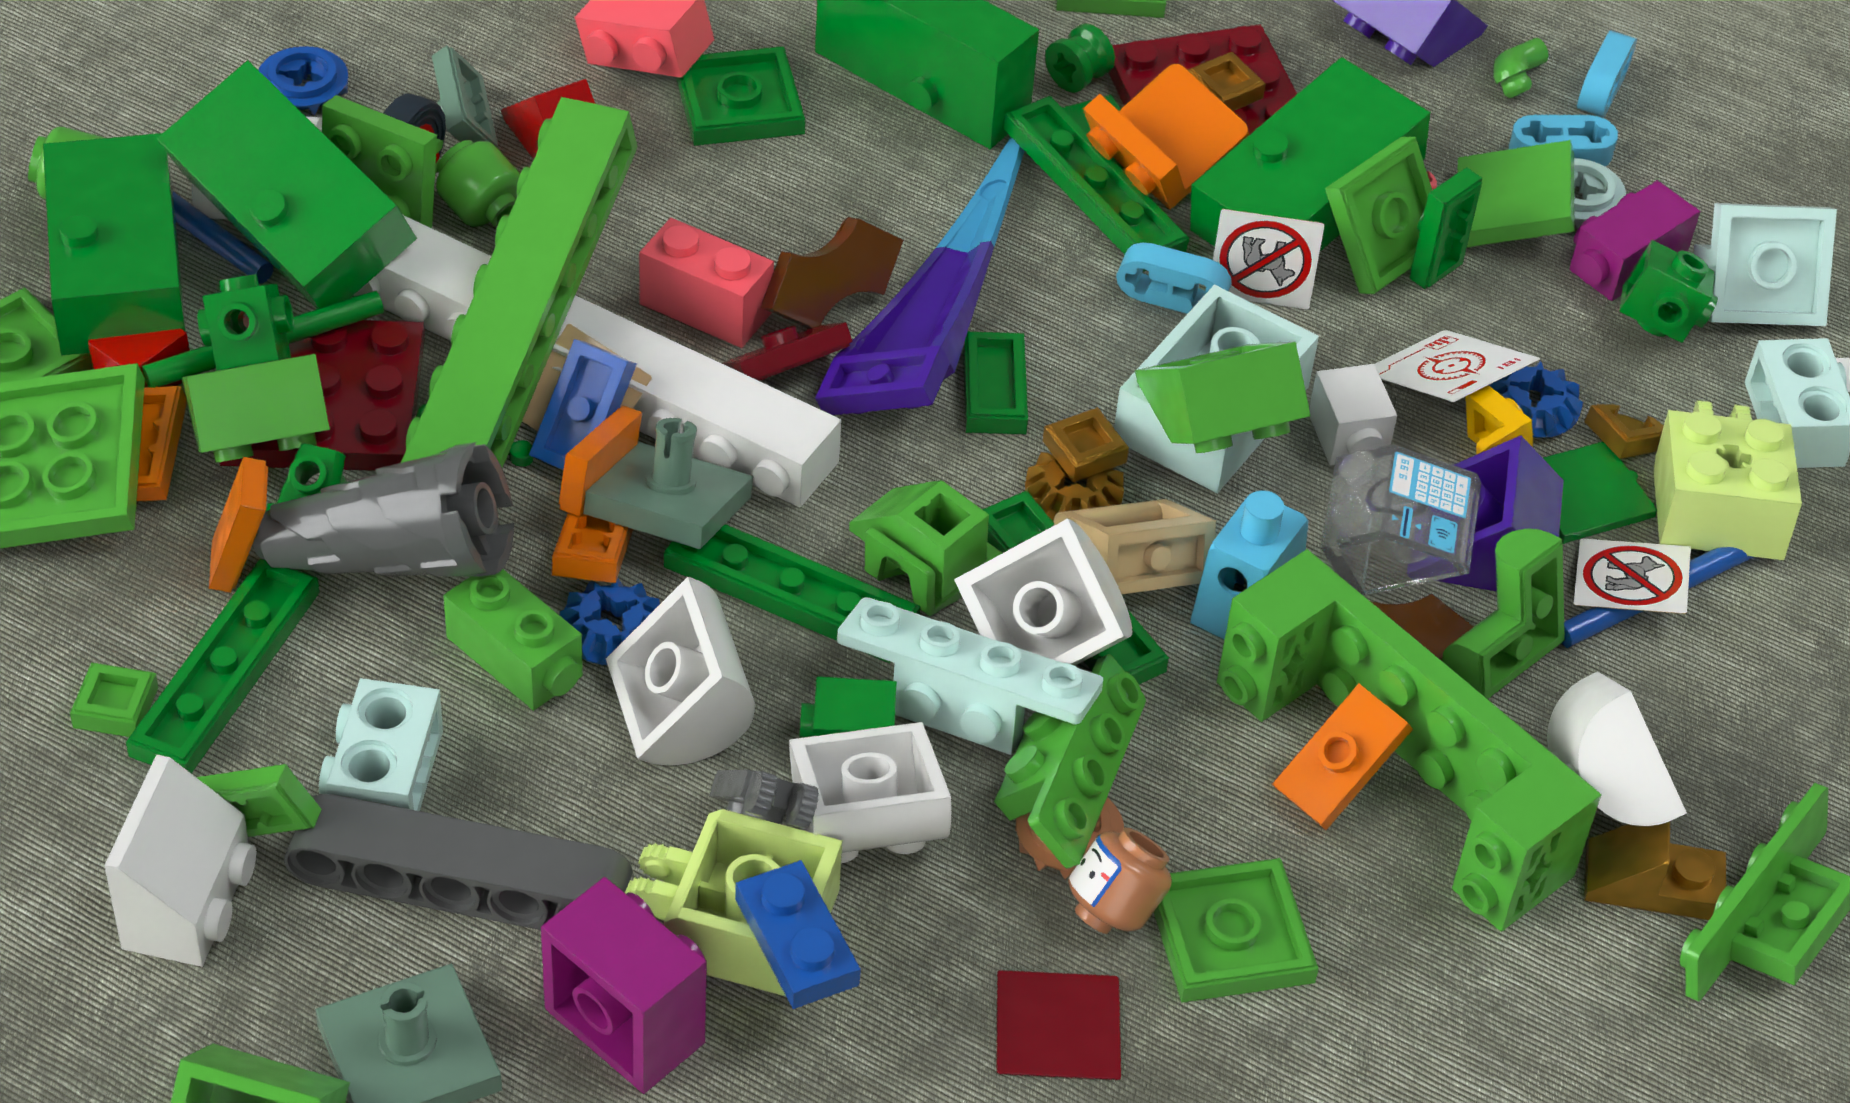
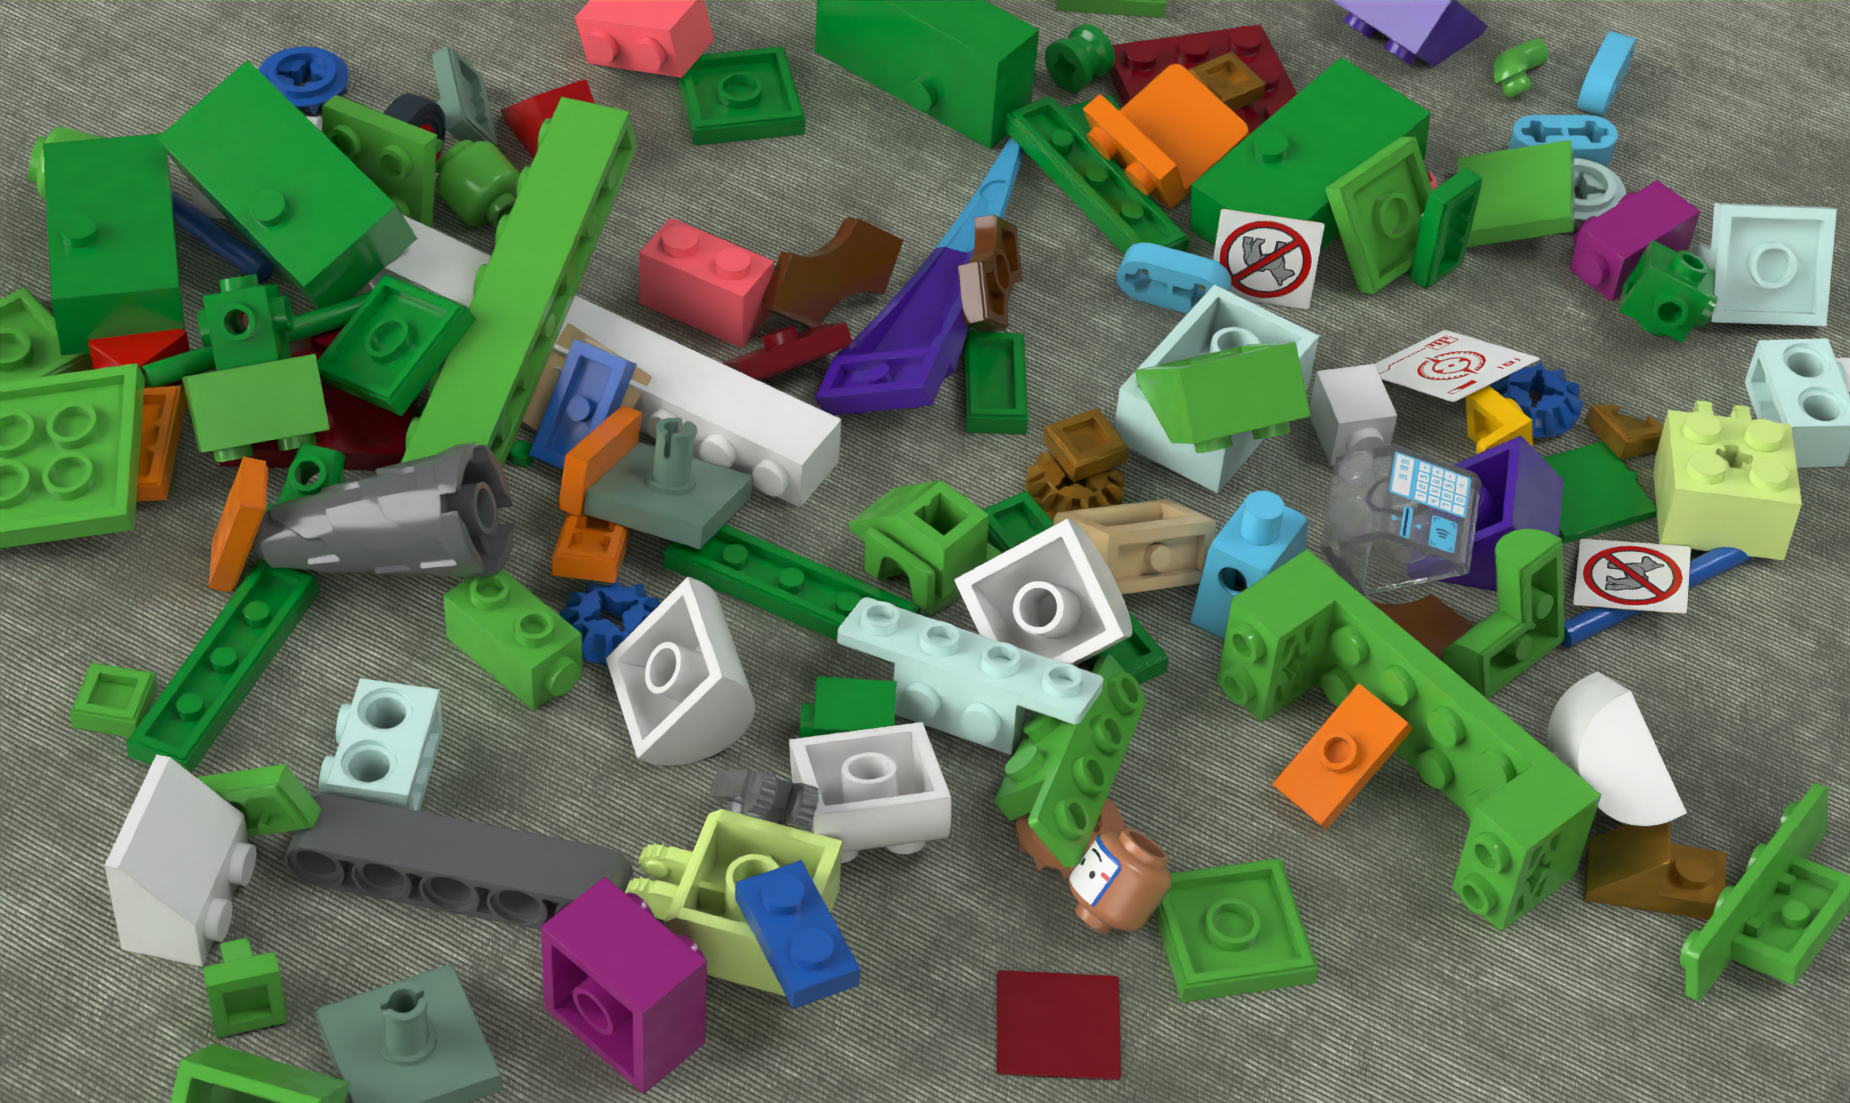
(244, 990): none -> bright green tile
(394, 344): none -> green tile
(990, 274): none -> reddish brown tile

